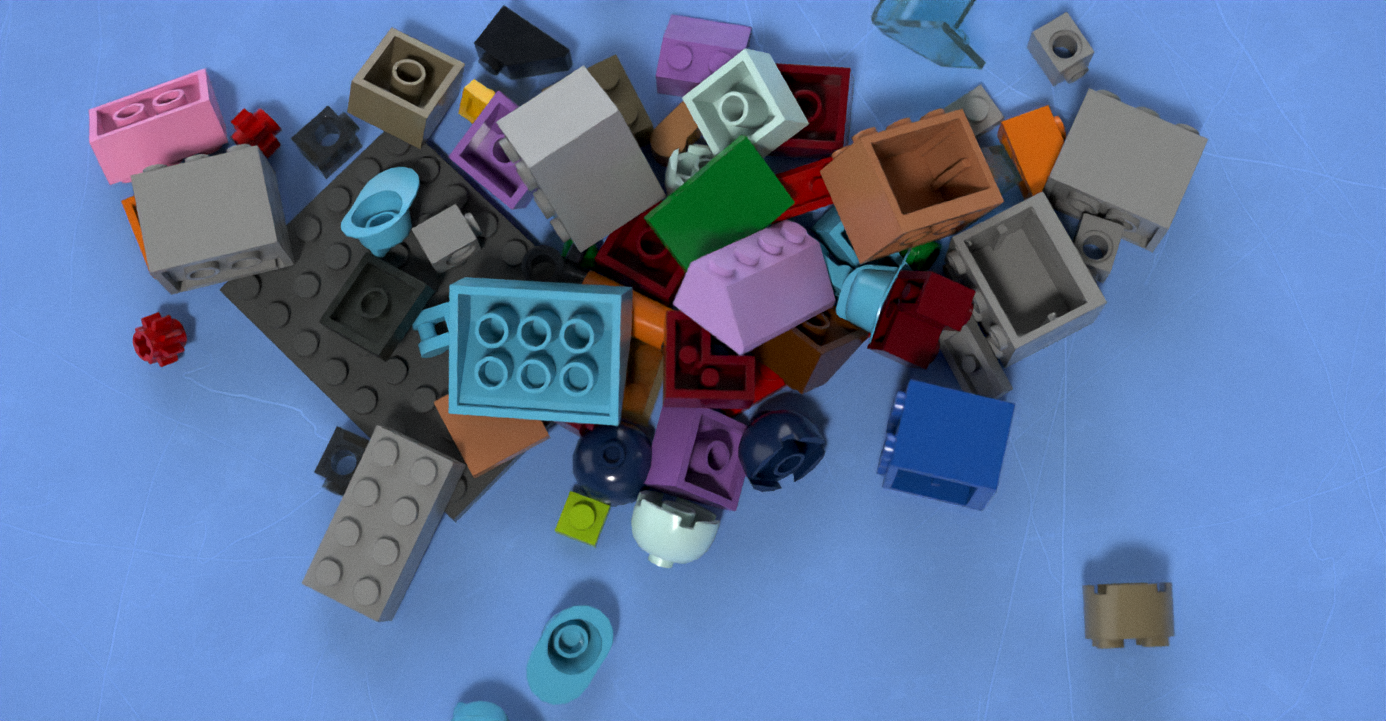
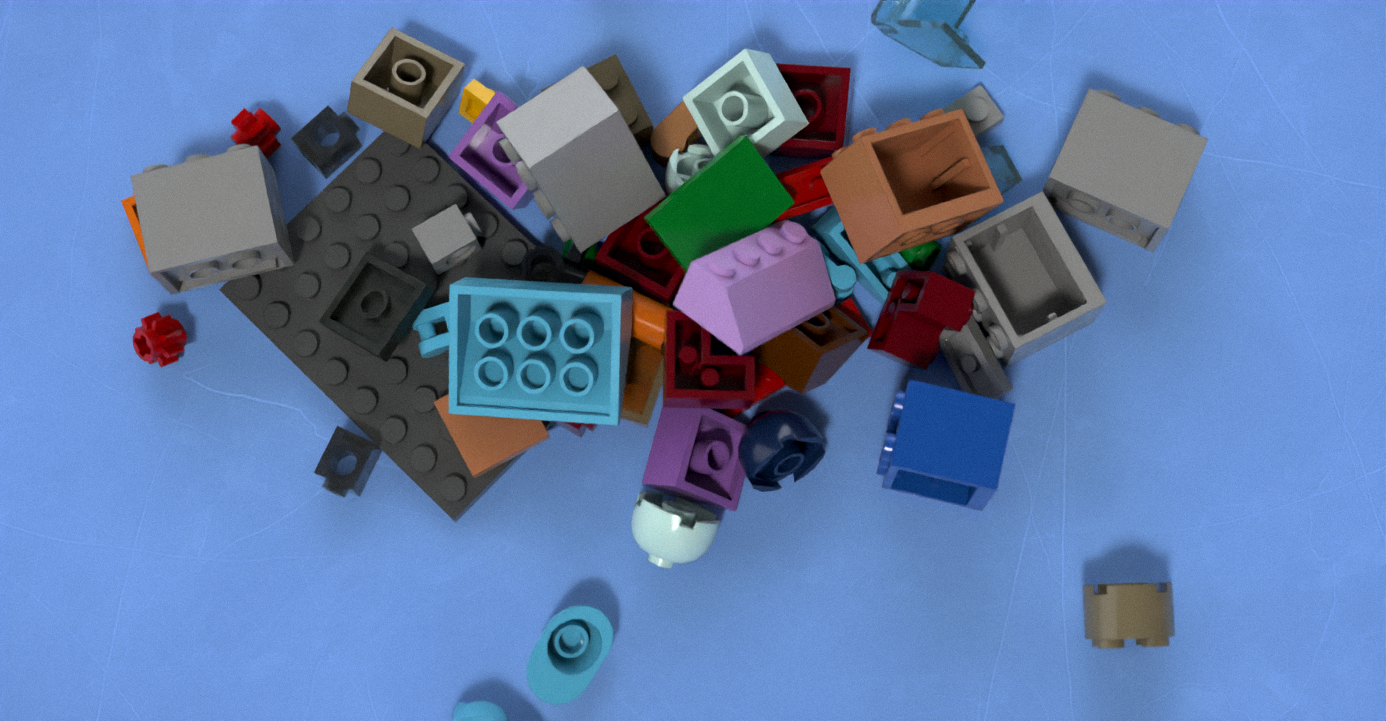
(157, 127): bright pink slope -> none
(381, 210): medium azure piece -> none
(383, 524): light grey brick -> none
(519, 48): black slope -> none
(583, 519): lime plate -> none
(612, 463): dark blue cylinder -> none
(695, 50): medium lavender slope -> none
(865, 293): medium azure piece -> none
(1033, 146): orange slope -> none
(1065, 34): light grey brick -> none
(1105, 236): light grey brick -> none

